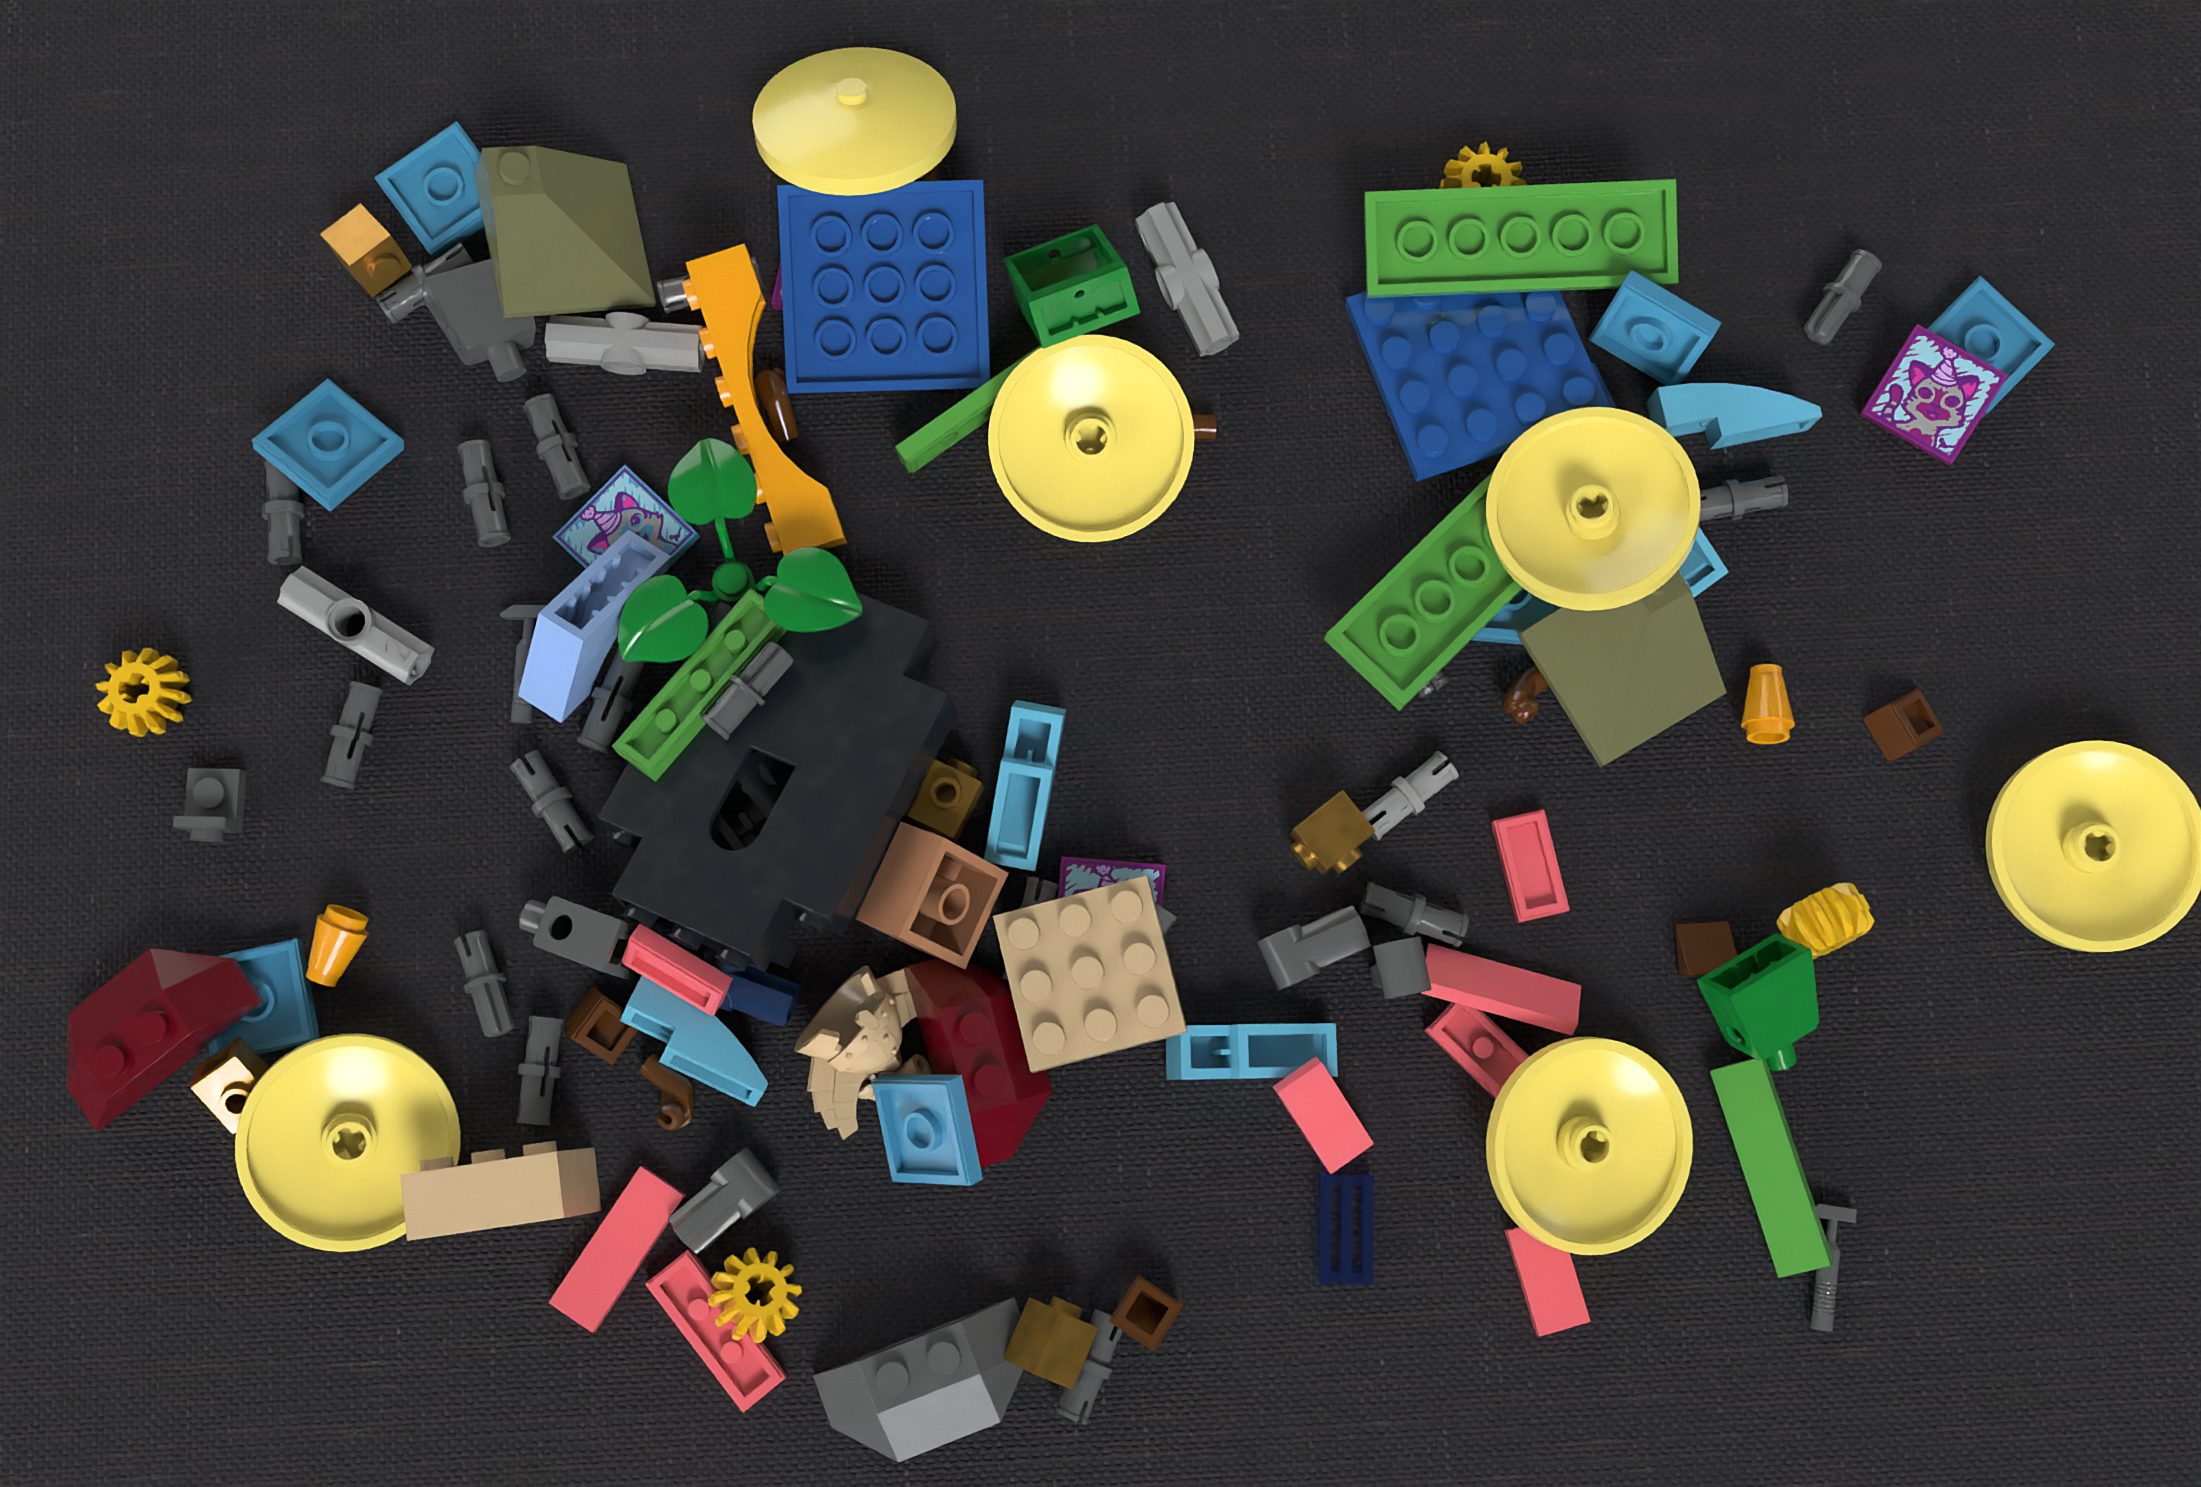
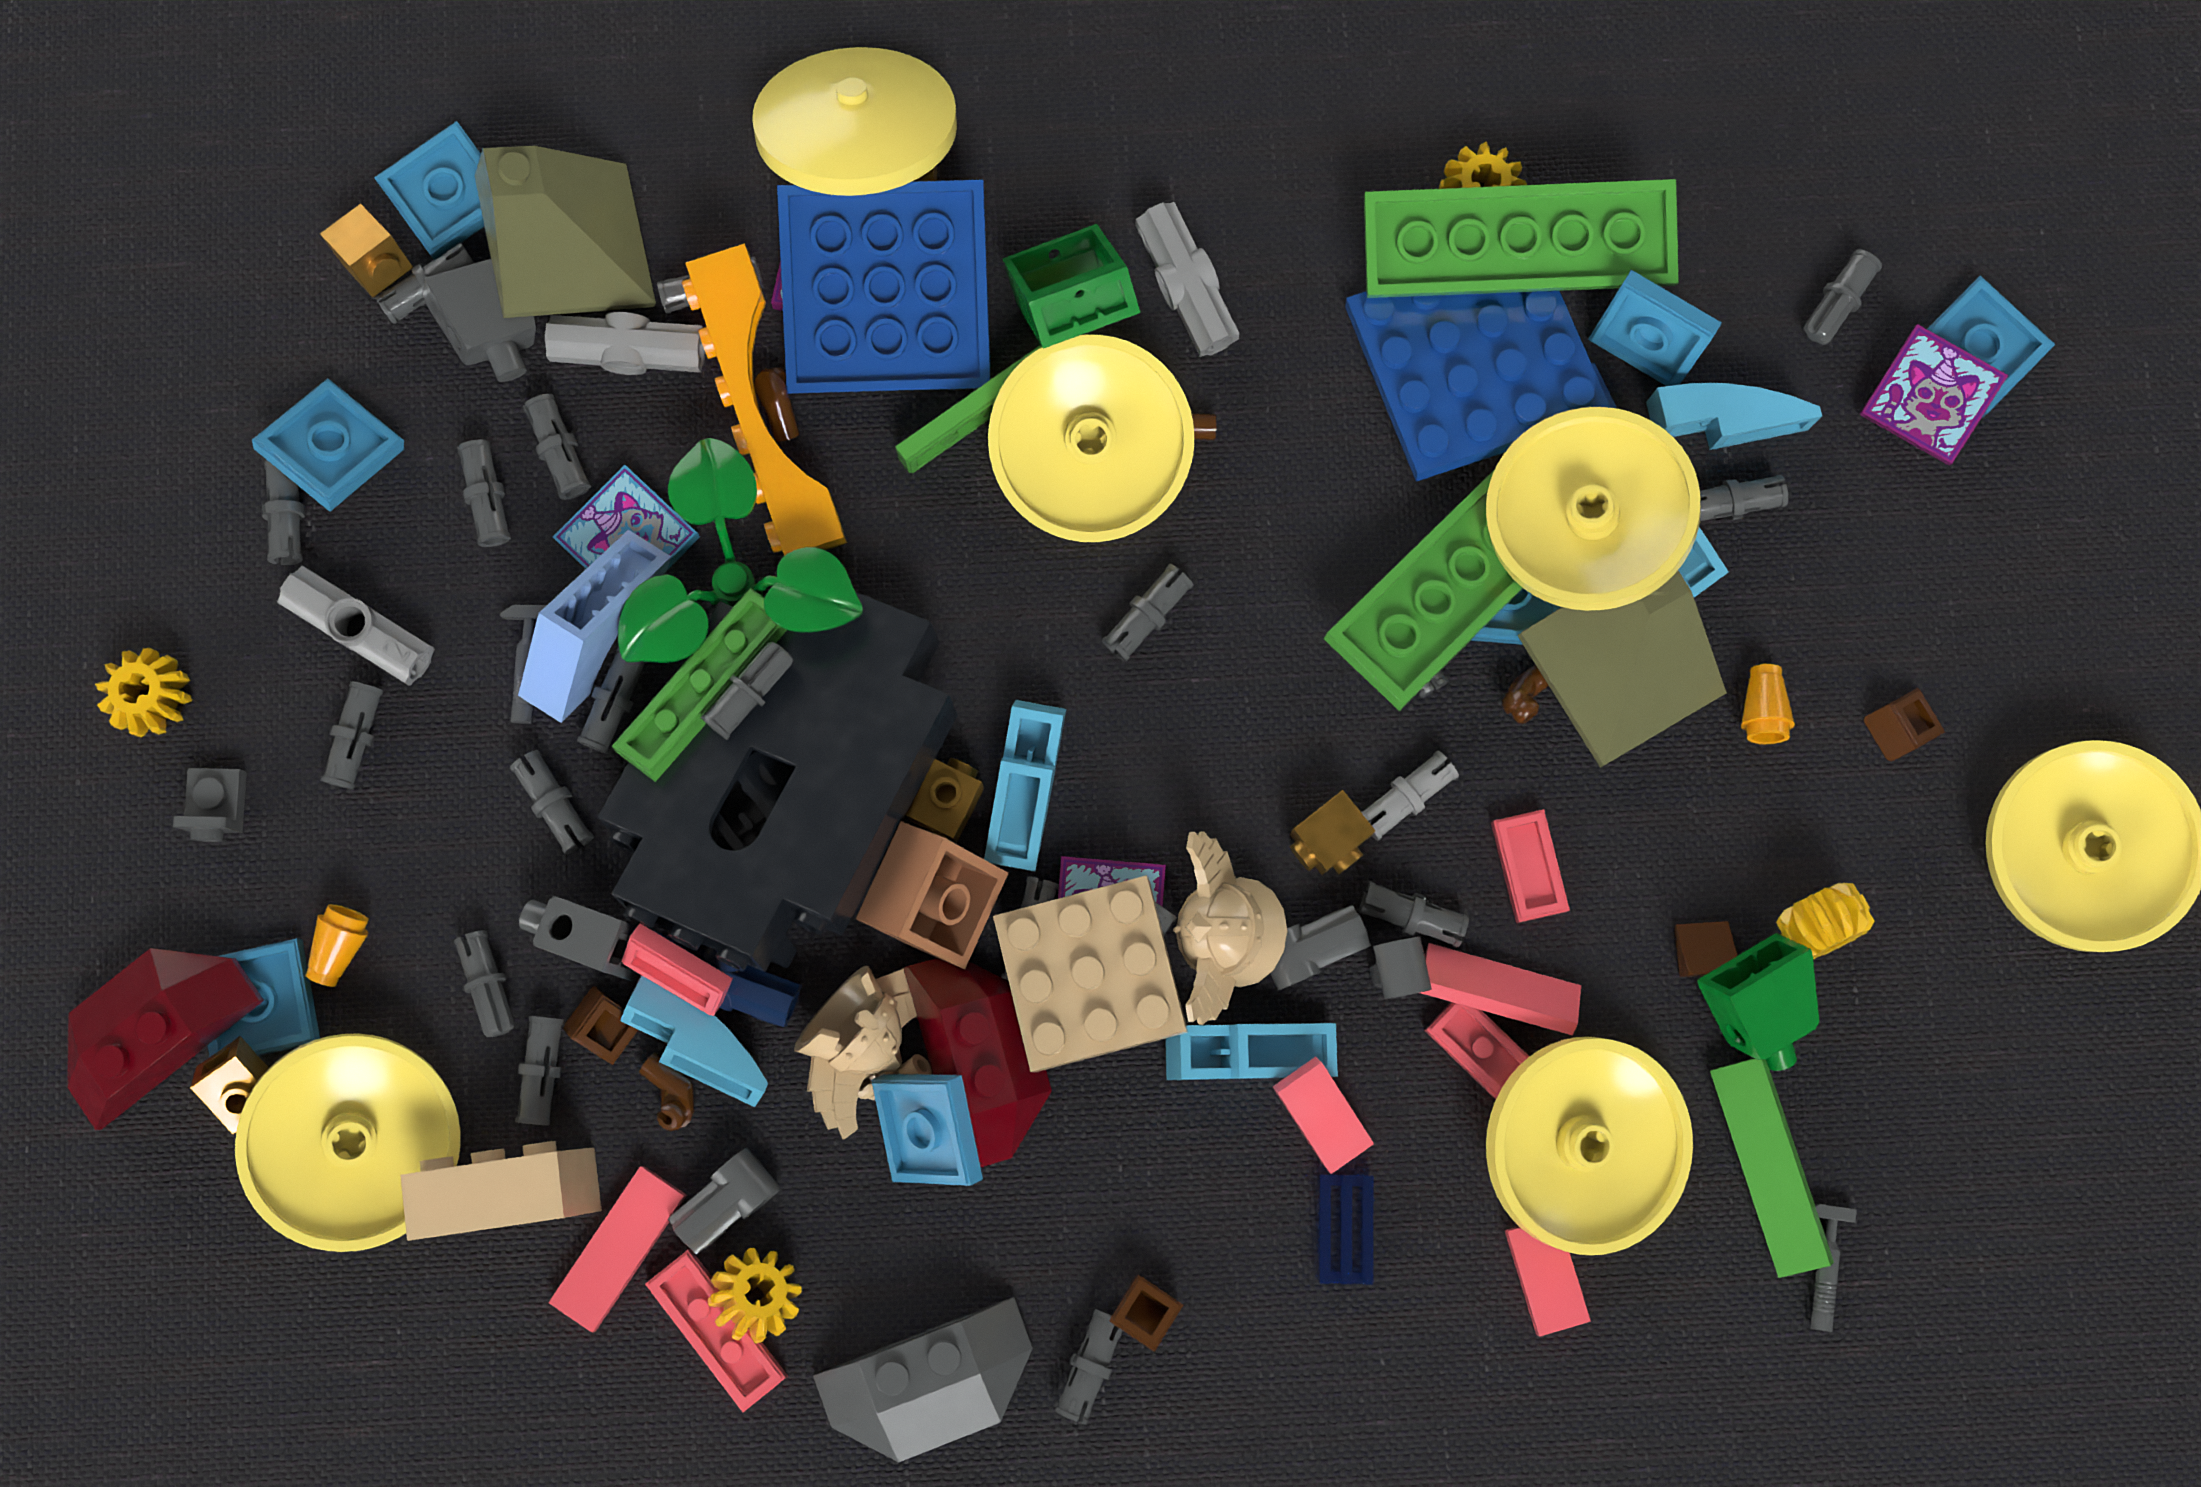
(1051, 1341): pearl gold brick -> none
(1147, 612): none -> dark grey pin
(1226, 930): none -> tan helmet

